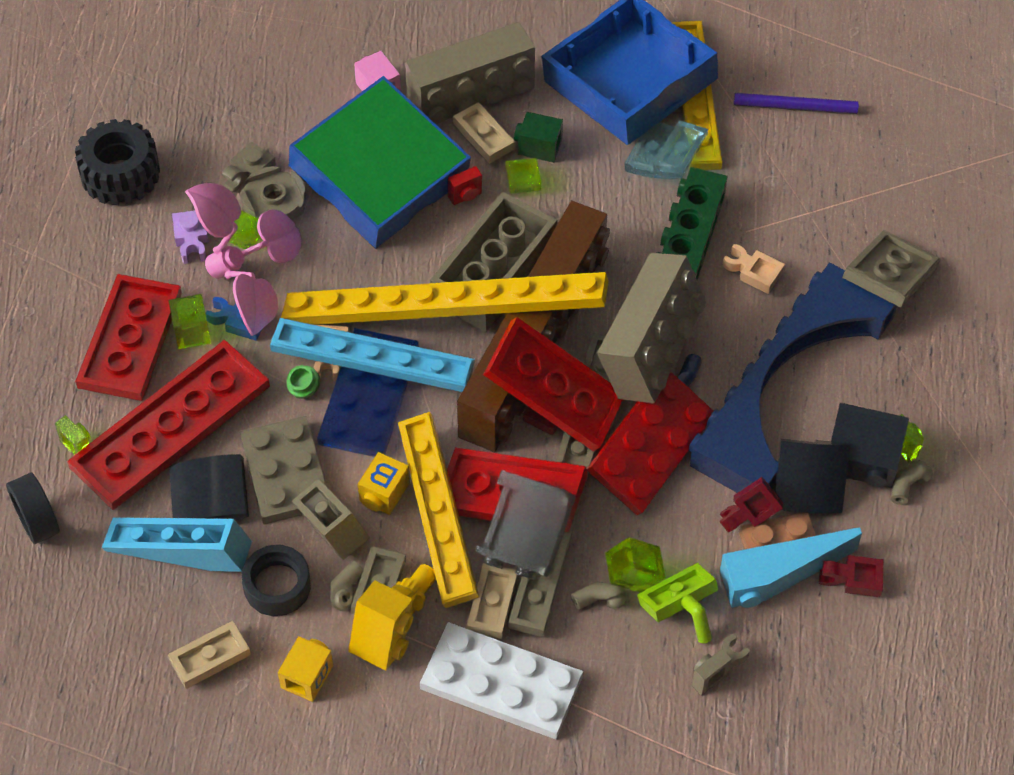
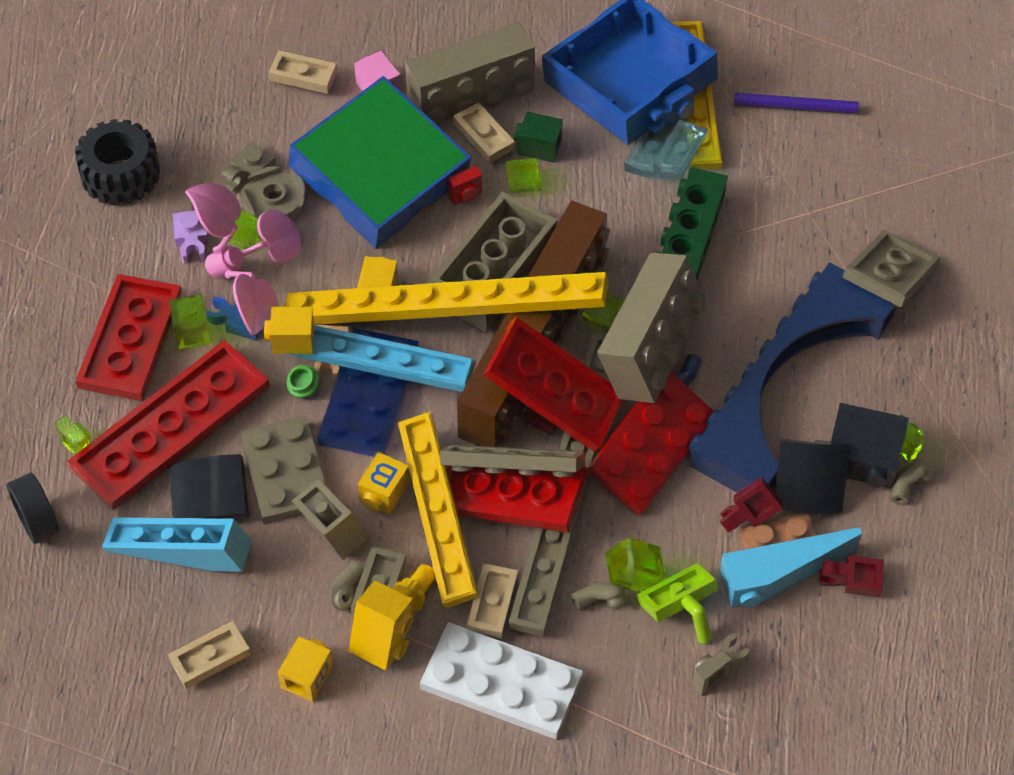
(272, 556): black tyre -> none
(290, 330): none -> yellow brick
(302, 72): none -> tan plate
(378, 272): none -> yellow brick
(498, 459): none -> dark tan plate
(526, 526): clear smoke panel -> none
(604, 316): none -> clear neon green plate
(675, 107): none -> blue plate
(756, 270): light nougat plate -> none

